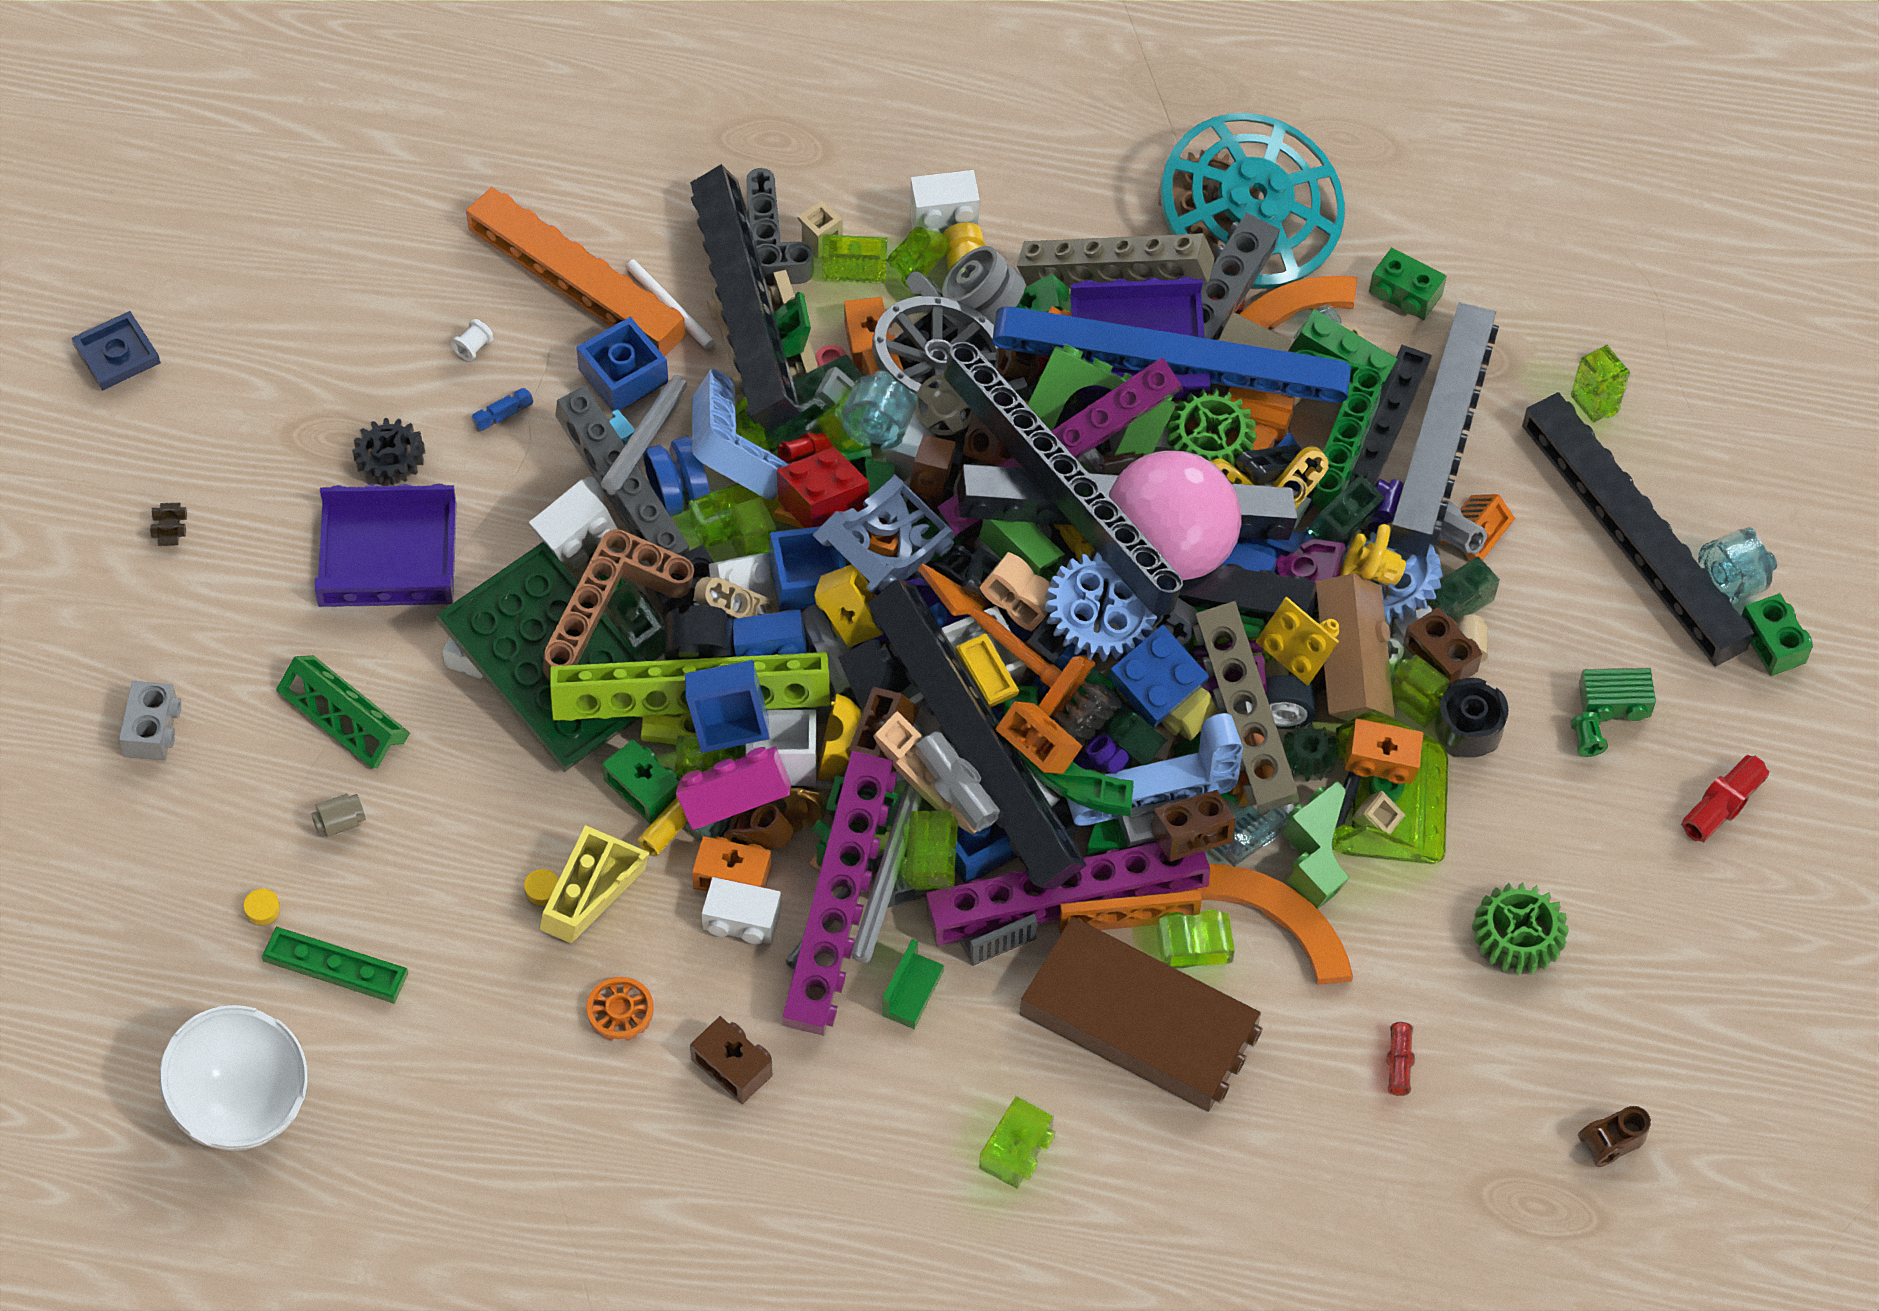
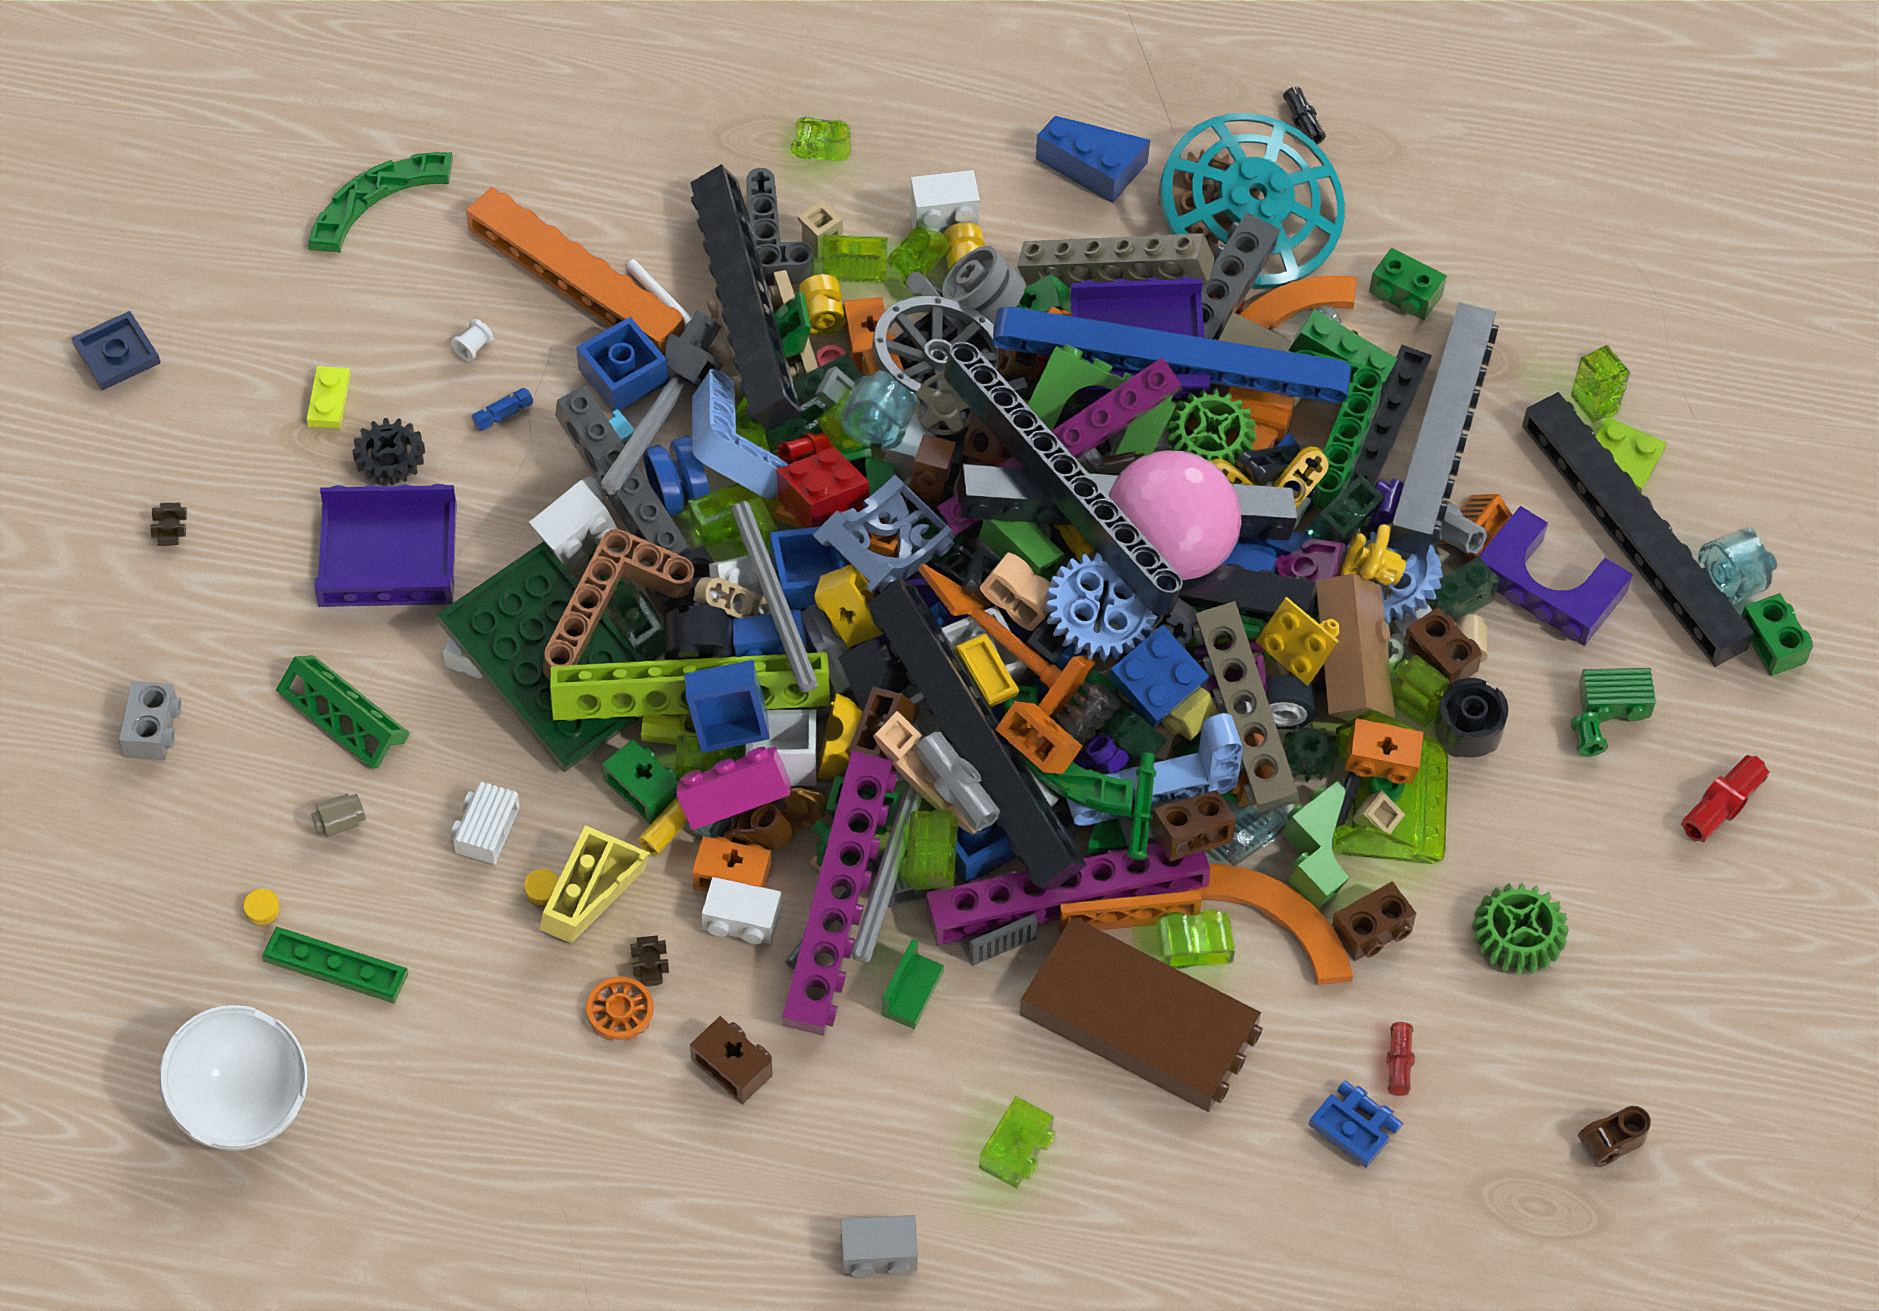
(328, 397): none -> neon yellow plate
(370, 187): none -> green tile
(485, 822): none -> white brick
(649, 964): none -> dark brown piece
(689, 353): none -> dark grey brick
(774, 597): none -> light grey axle
(823, 139): none -> clear neon green piece
(823, 304): none -> yellow wheel
(879, 1245): none -> light grey brick
(1092, 155): none -> blue wedge
(1142, 808): none -> green piece
(1304, 114): none -> black pin
(1349, 1129): none -> blue plate
(1368, 916): none -> reddish brown brick
(1573, 611): none -> dark purple arch
(1632, 450): none -> lime wing

